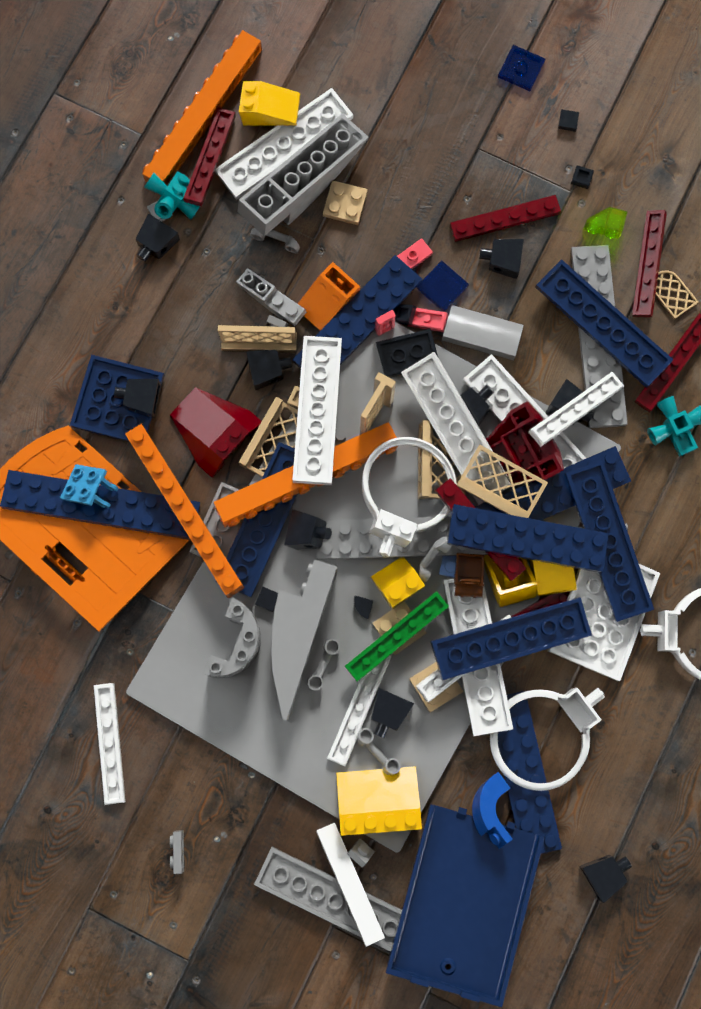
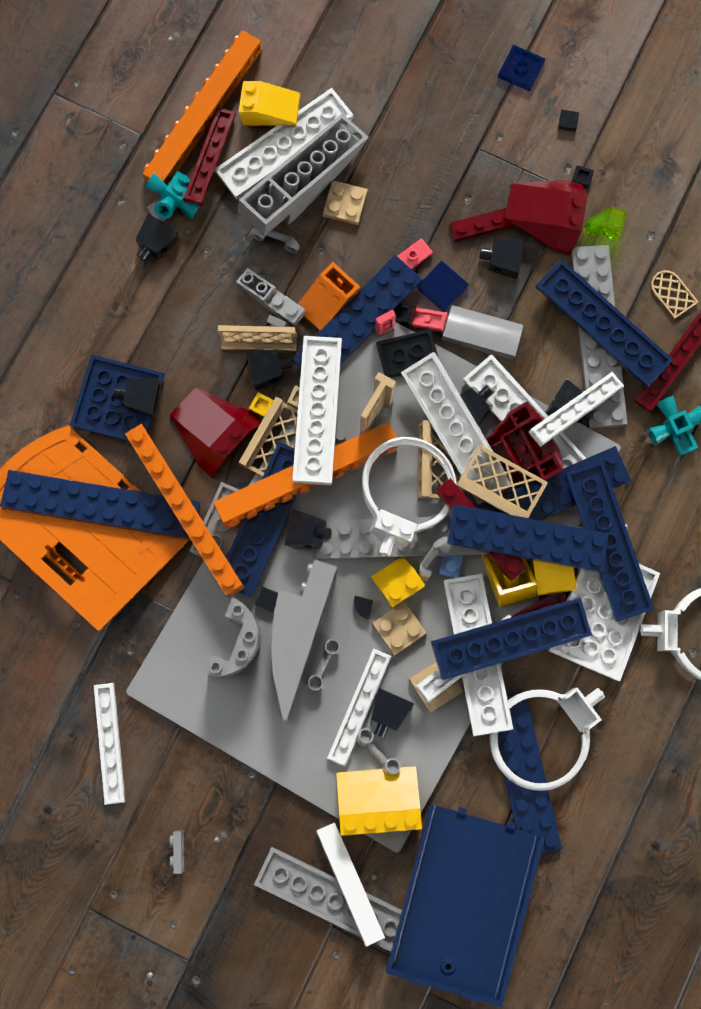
(84, 484): dark azure plate -> none
(260, 404): none -> yellow plate
(361, 852): light grey plate -> none
(396, 636): green plate -> none
(469, 575): reddish brown piece -> none
(485, 810): blue arch -> none
(548, 212): none -> dark red wedge
(606, 875): black torso -> none
(649, 263): dark red plate -> none

